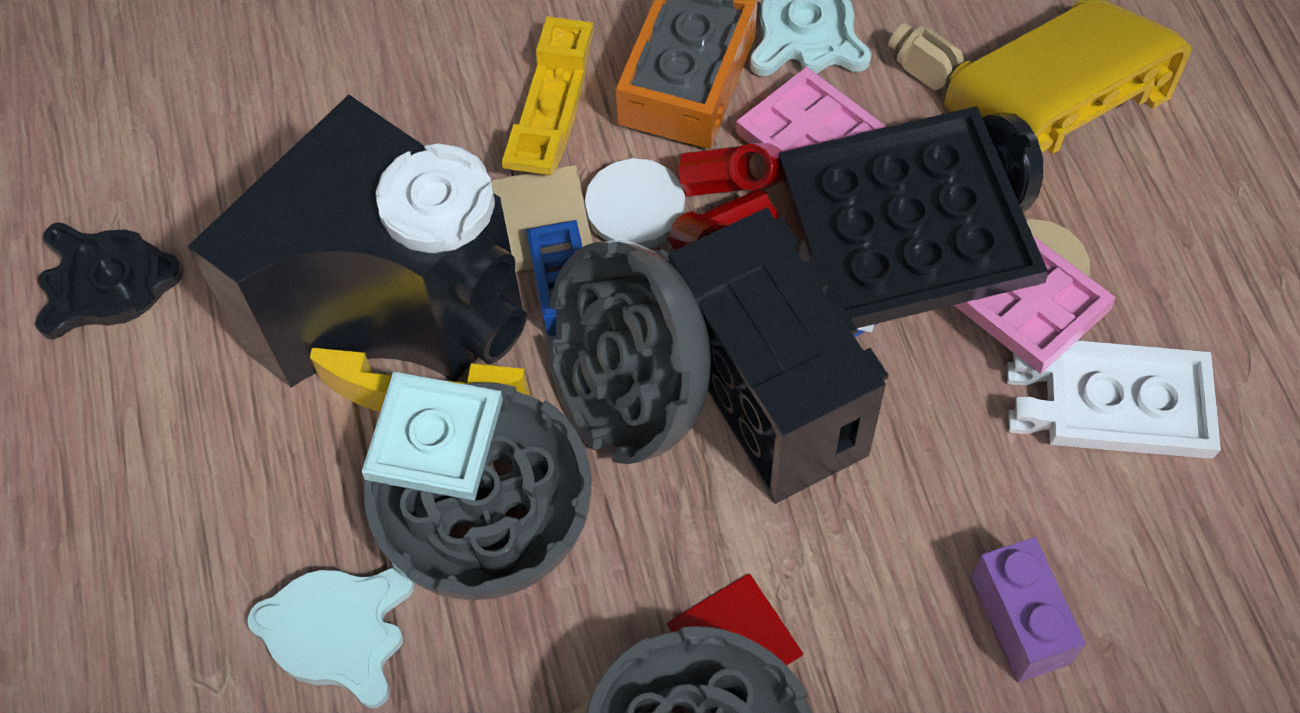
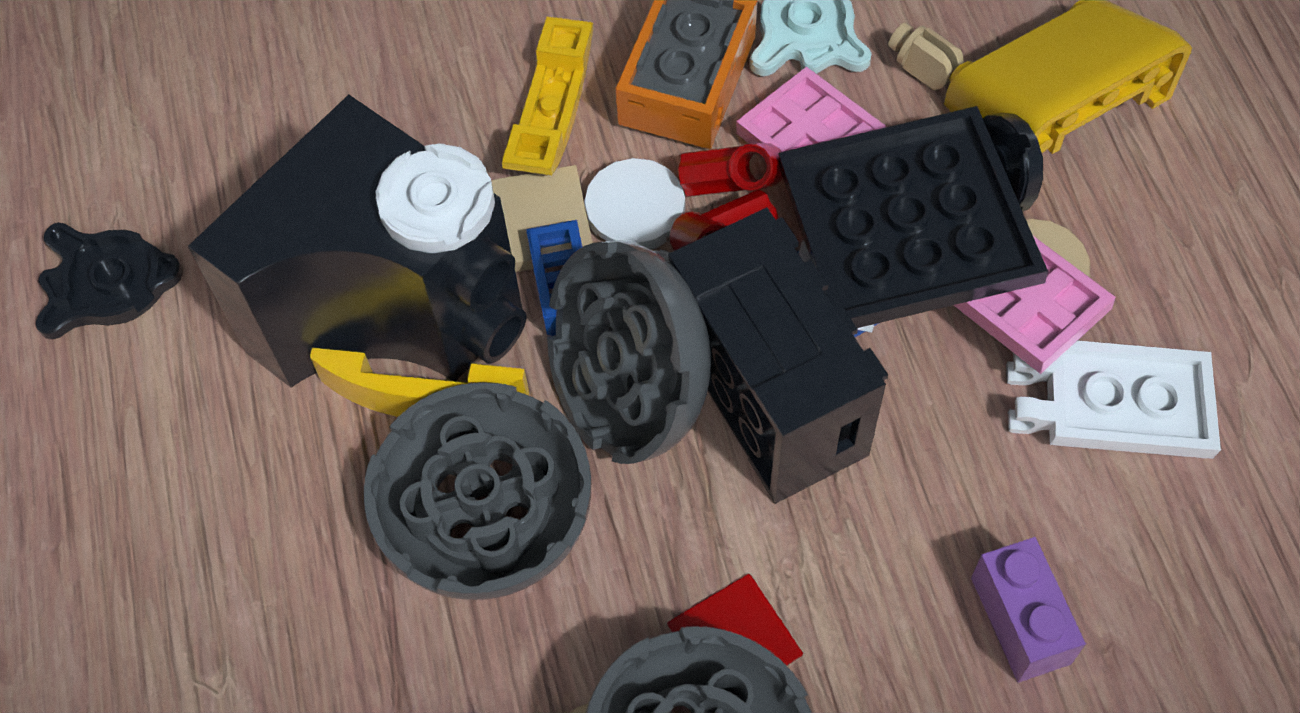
(334, 629): light aqua tile -> none
(433, 436): light aqua tile -> none

